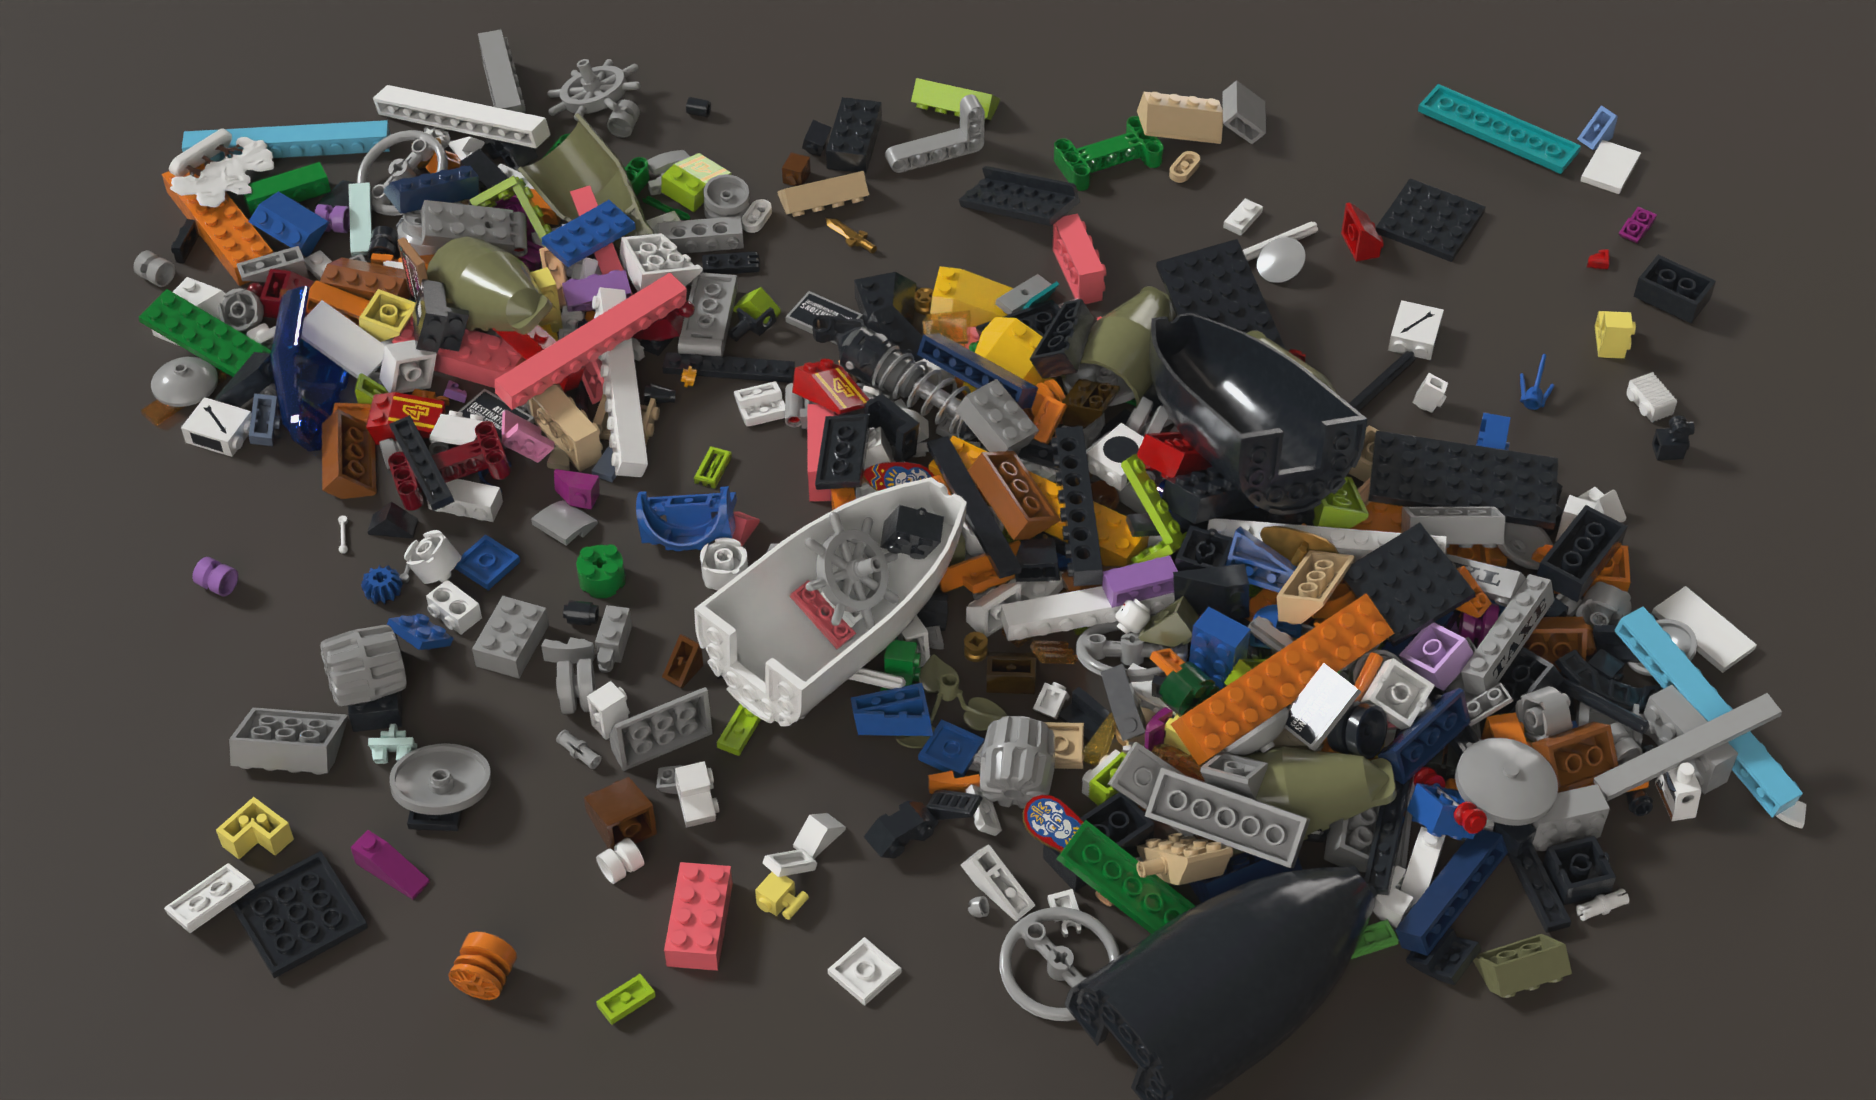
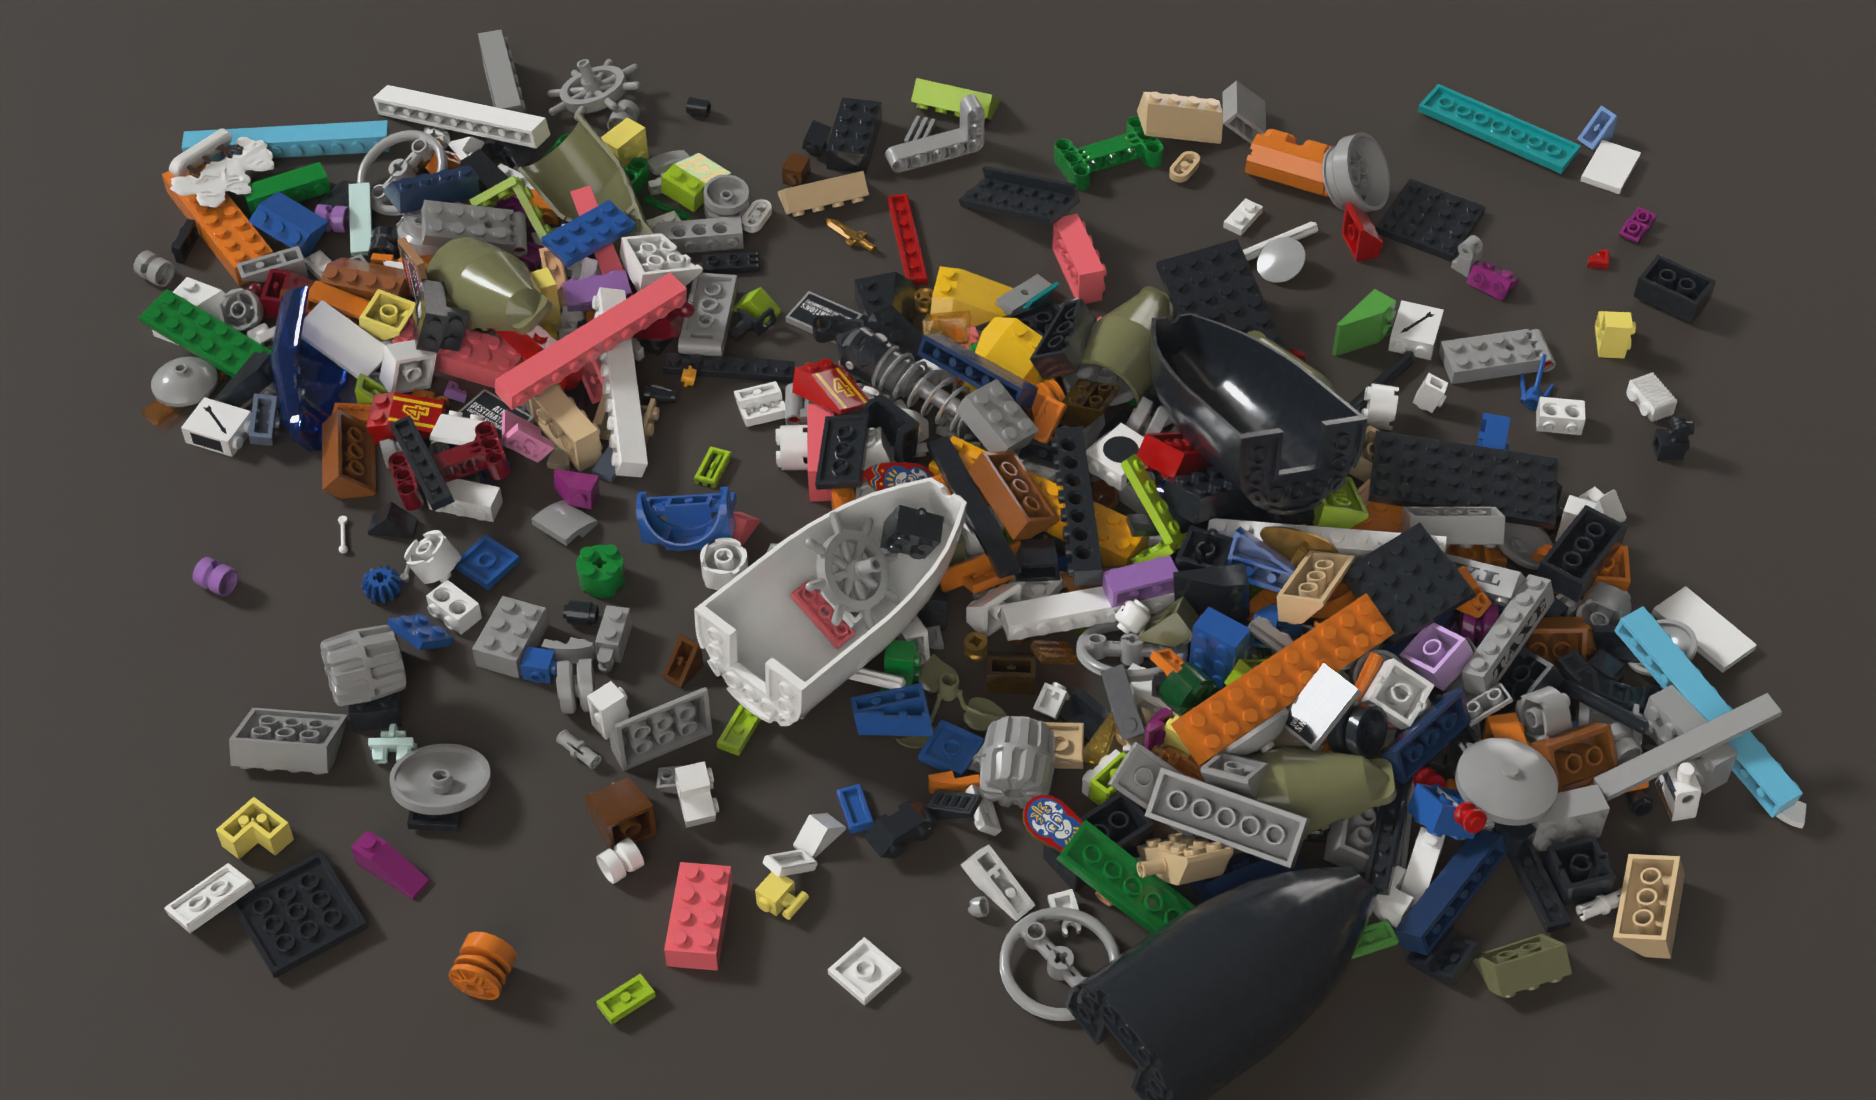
(538, 665): none -> blue brick
(627, 141): none -> light yellow brick
(793, 447): none -> white brick
(855, 808): none -> blue tile
(907, 239): none -> red tile
(930, 126): none -> light grey tile
(1281, 160): none -> orange brick
(1356, 173): none -> light grey wheel
(1365, 323): none -> bright green slope
(1380, 406): none -> white brick
(1469, 253): none -> light grey leg
(1491, 279): none -> magenta bracket
(1495, 355): none -> light grey hinge
(1560, 415): none -> white brick
(1650, 904): none -> tan slope

